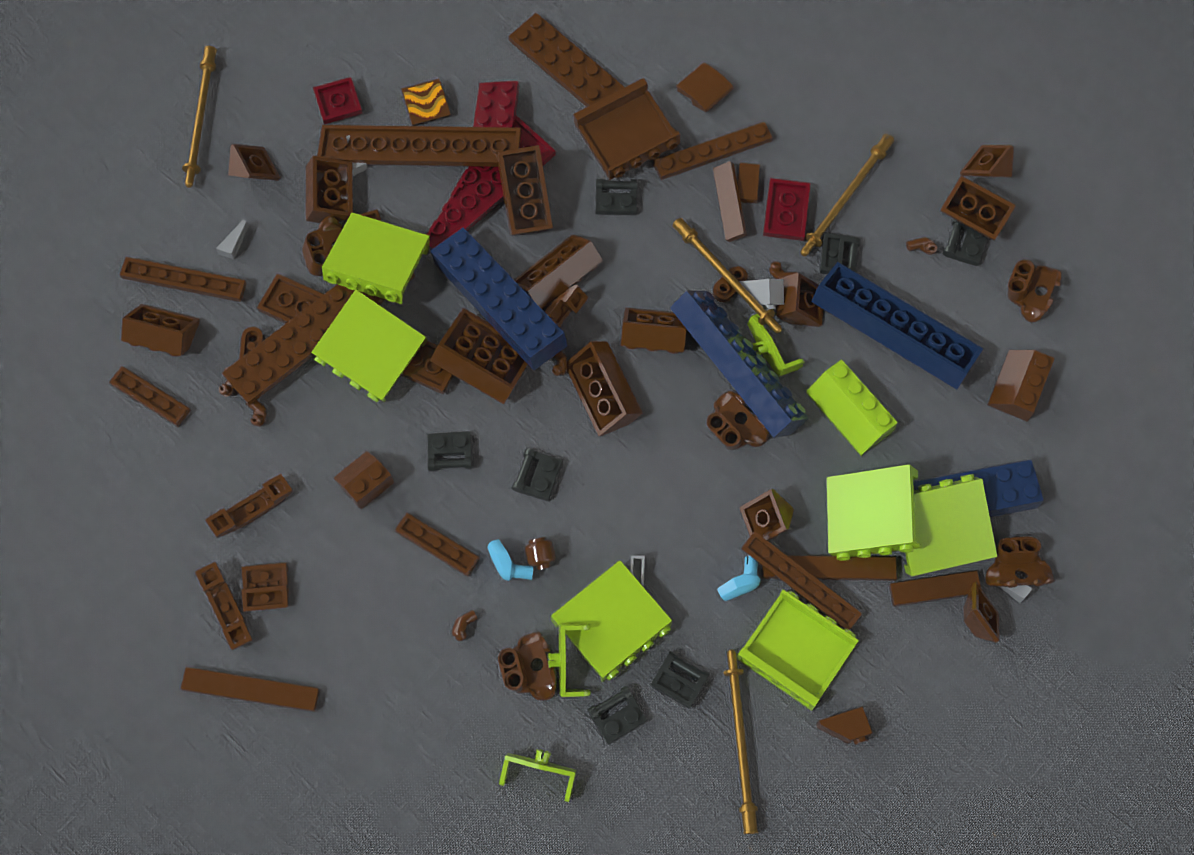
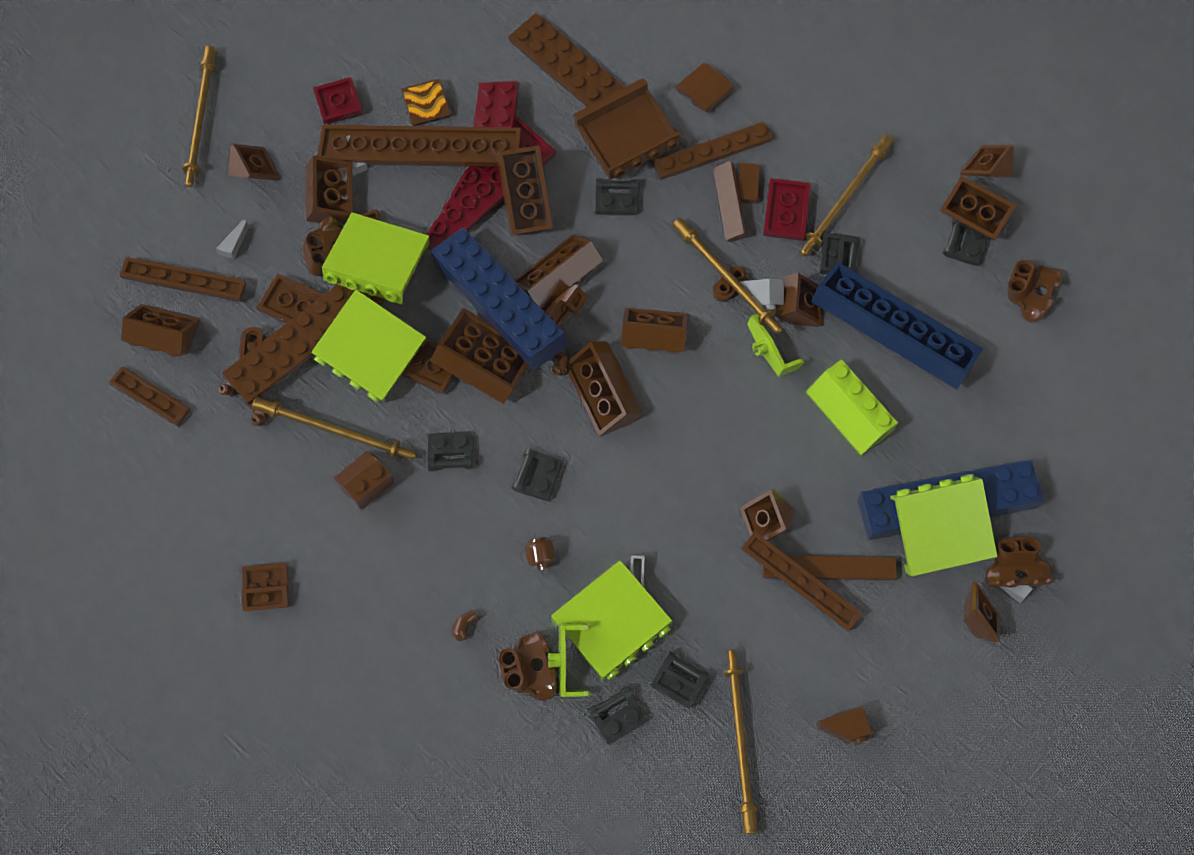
(224, 606): reddish brown slope -> none
(250, 508): reddish brown slope -> none
(250, 689): reddish brown tile -> none
(275, 409): none -> pearl gold bar
(437, 544): reddish brown tile -> none
(504, 564): medium azure arm -> none
(539, 763): lime piece -> none
(726, 409): reddish brown piece -> none
(739, 363): dark blue brick -> none
(743, 583): medium azure arm -> none
(777, 271): reddish brown arm -> none
(797, 649): lime panel -> none
(871, 512): lime panel -> none
(923, 244): reddish brown arm -> none
(932, 588): reddish brown tile -> none
(1021, 382): reddish brown slope -> none

